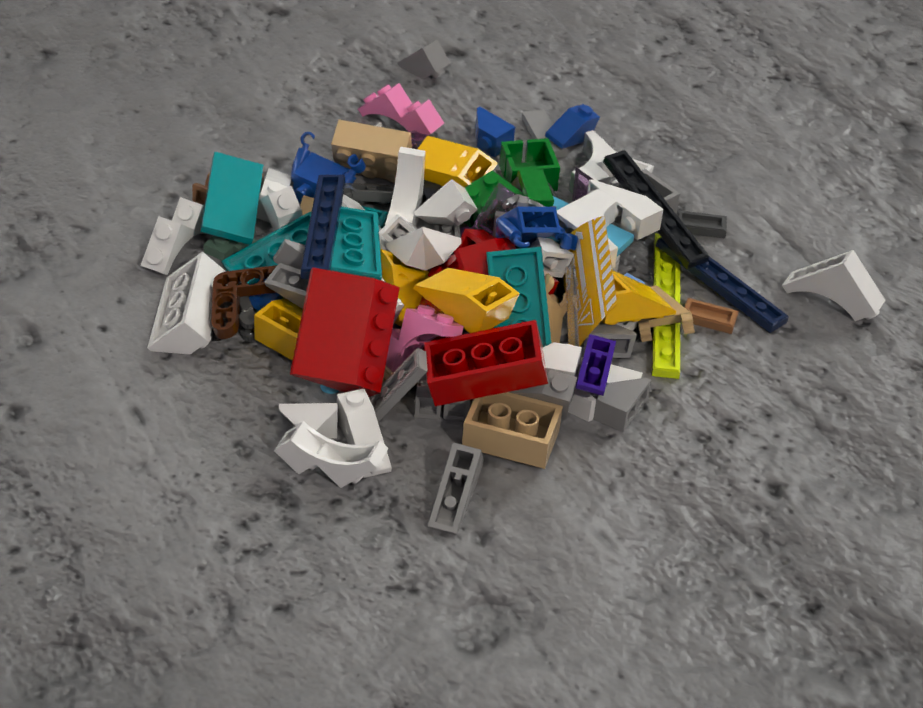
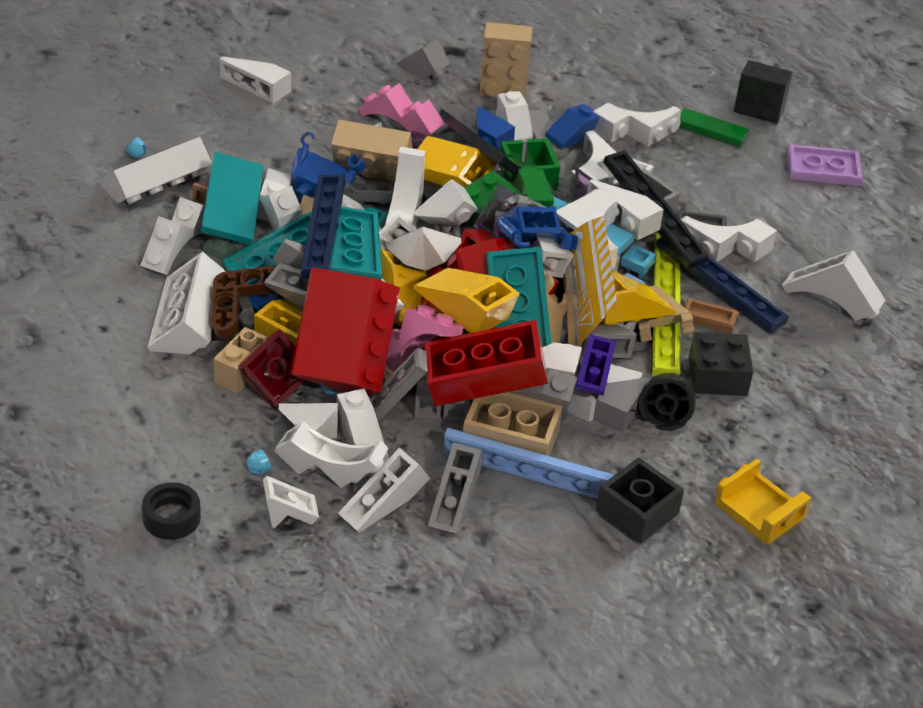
(136, 148): none -> medium azure hinge
(157, 170): none -> white slope
(171, 527): none -> black tyre
(227, 361): none -> tan slope
(256, 77): none -> white slope
(258, 462): none -> medium azure hinge
(269, 369): none -> dark red slope
(290, 501): none -> white slope
(385, 491): none -> white slope
(479, 142): none -> black tile
(505, 59): none -> tan brick
(514, 110): none -> white slope
(531, 464): none -> light blue tile
(638, 260): none -> medium azure tile
(639, 500): none -> pearl dark grey brick
(642, 126): none -> white arch
(667, 401): none -> pearl dark grey cylinder
(713, 127): none -> green tile
(720, 364): none -> pearl dark grey brick
(749, 240): none -> white arch
(760, 503): none -> yellow panel
(763, 91): none -> pearl dark grey brick
(824, 165): none -> lavender tile

